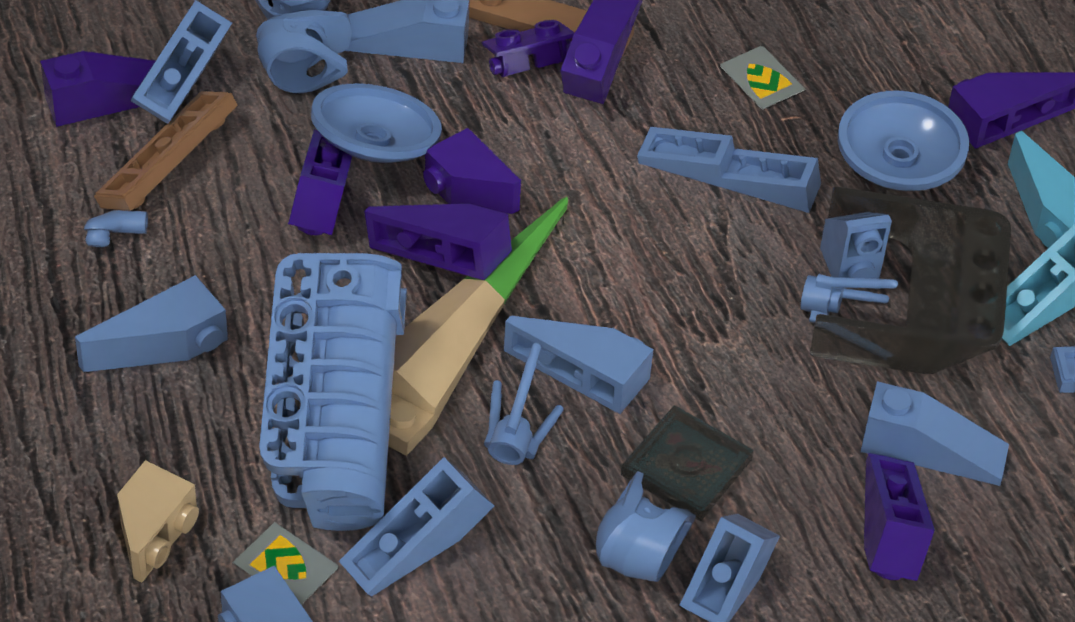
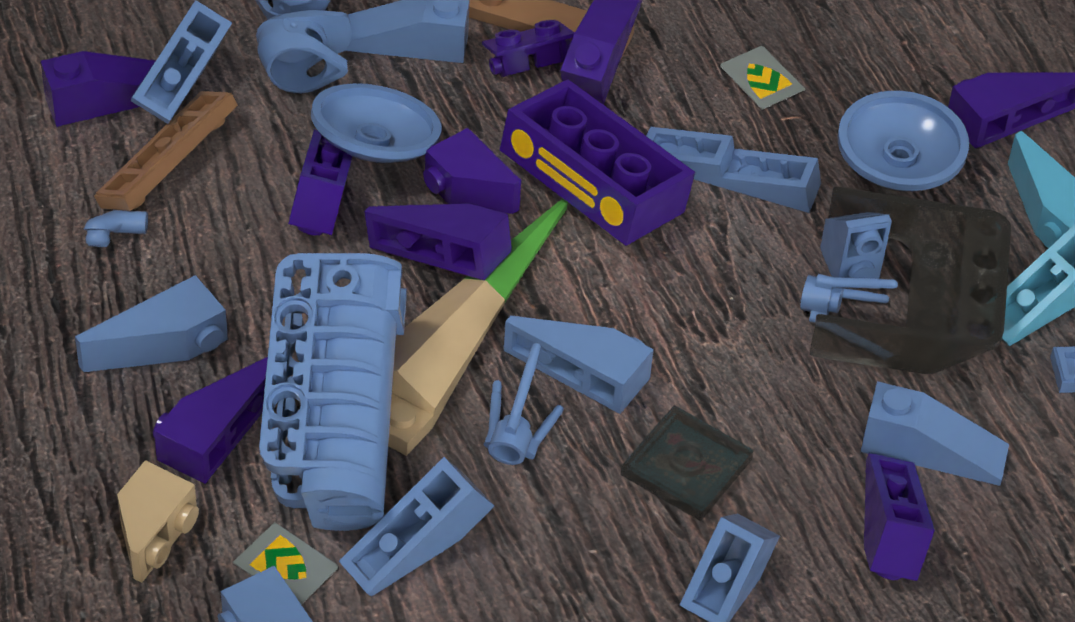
(210, 422): none -> dark purple slope
(596, 161): none -> dark purple brick
(639, 536): medium blue helmet -> none

